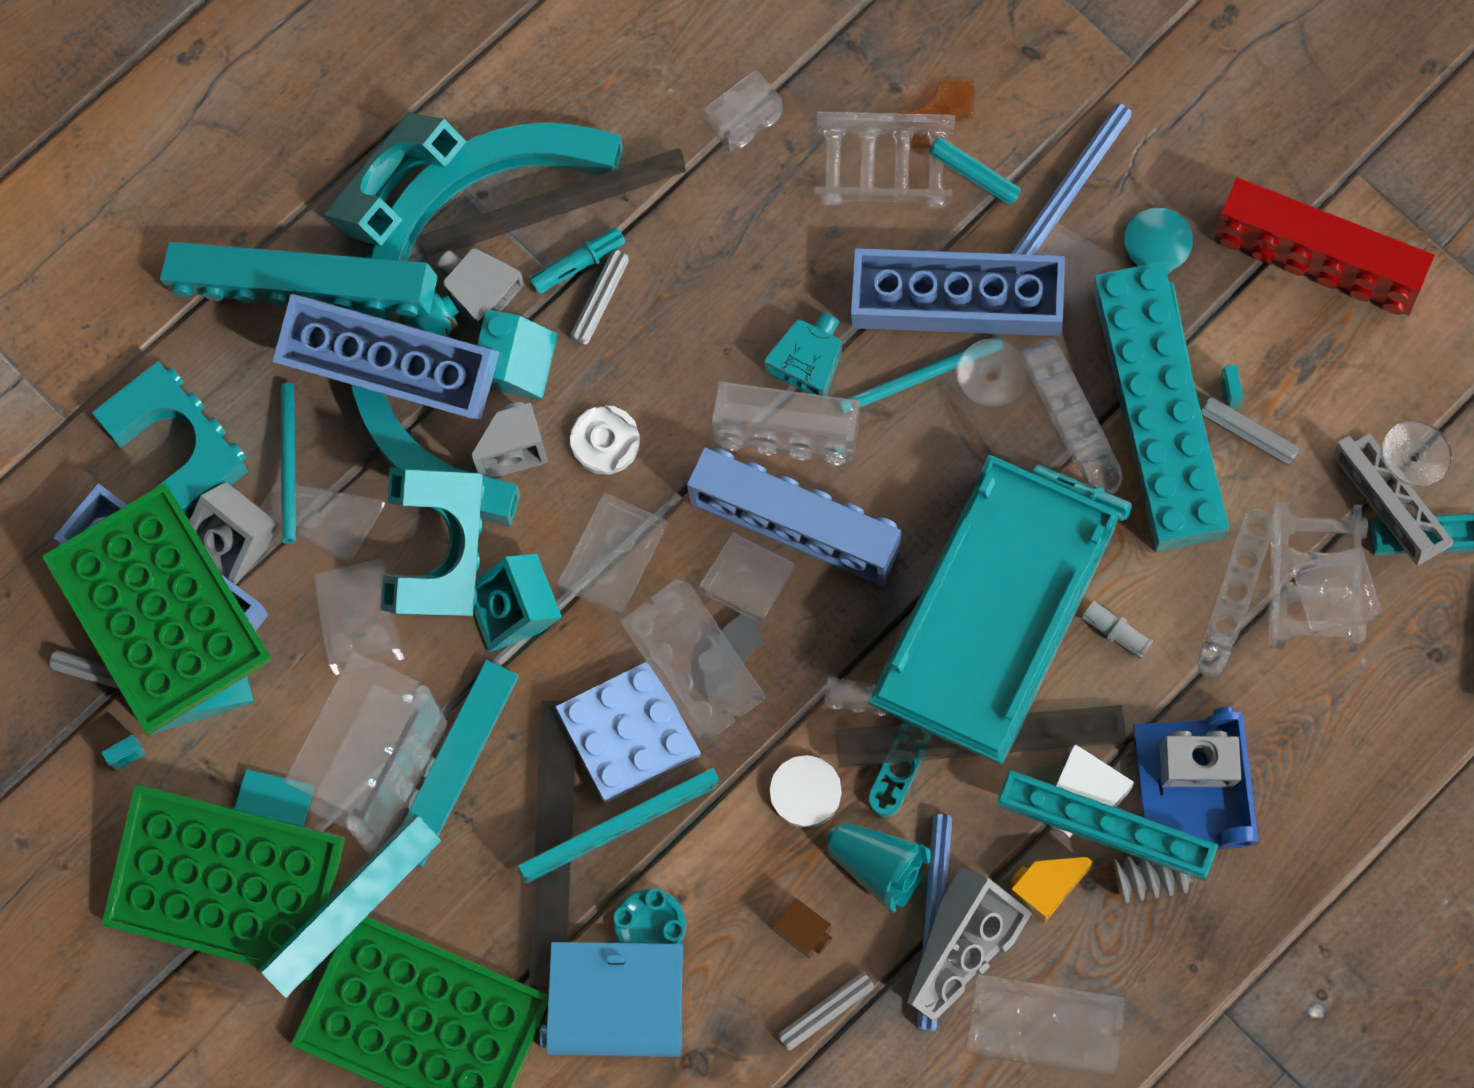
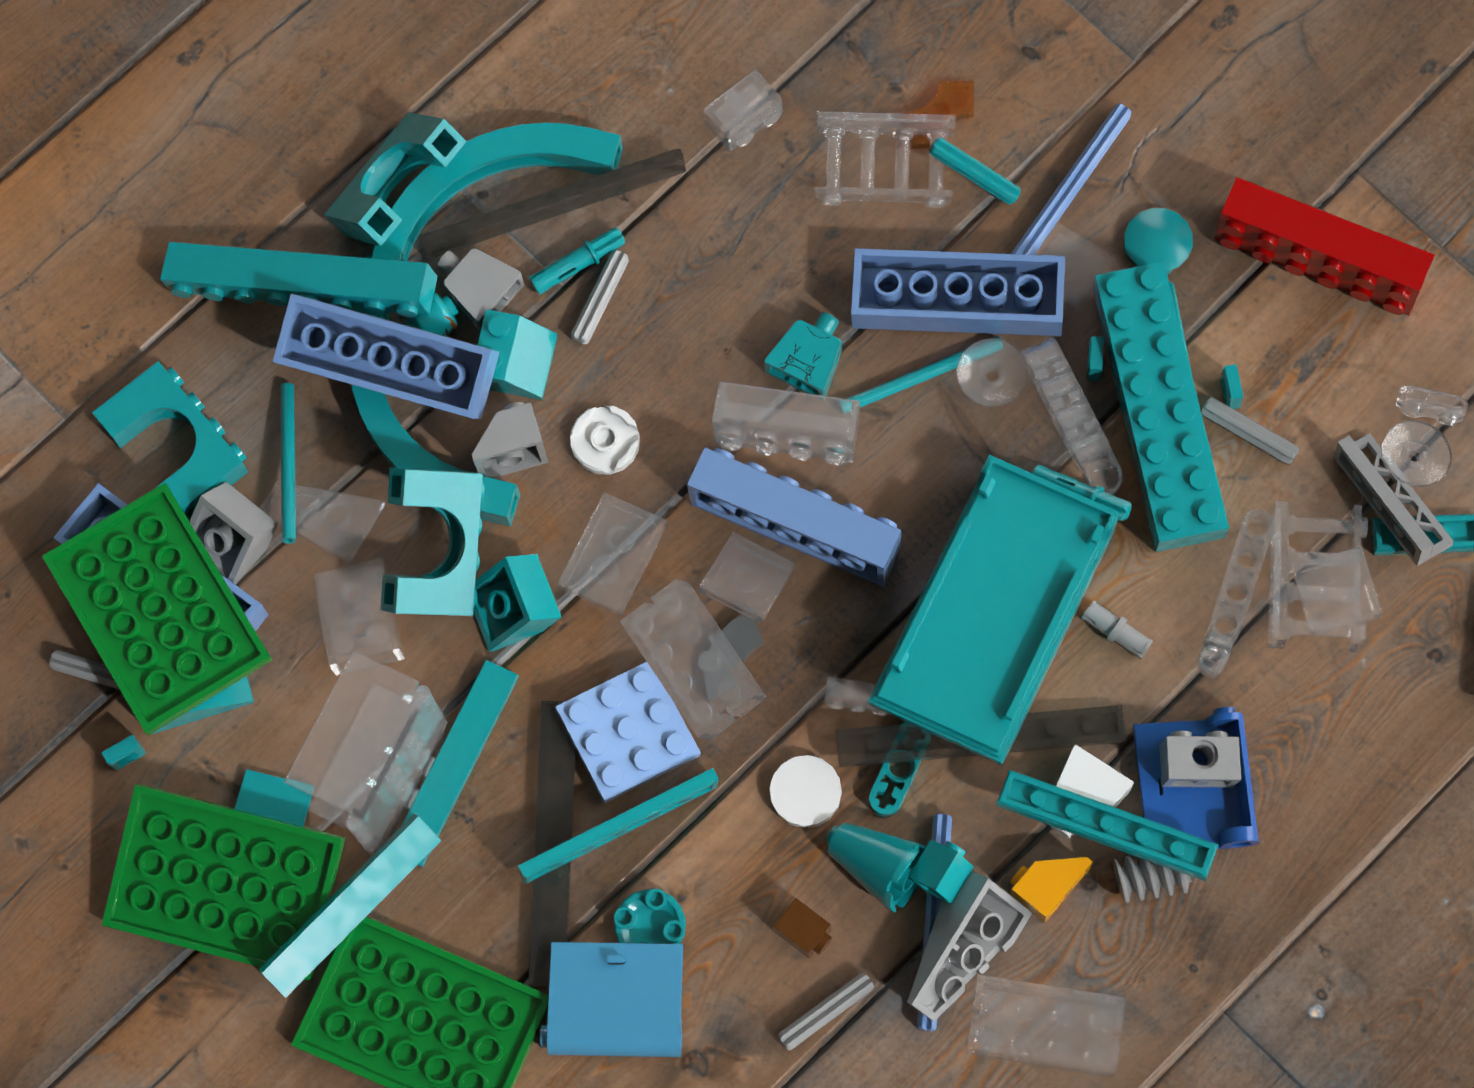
(942, 870): none -> teal brick
(1095, 358): none -> teal tile
(1433, 404): none -> clear plate

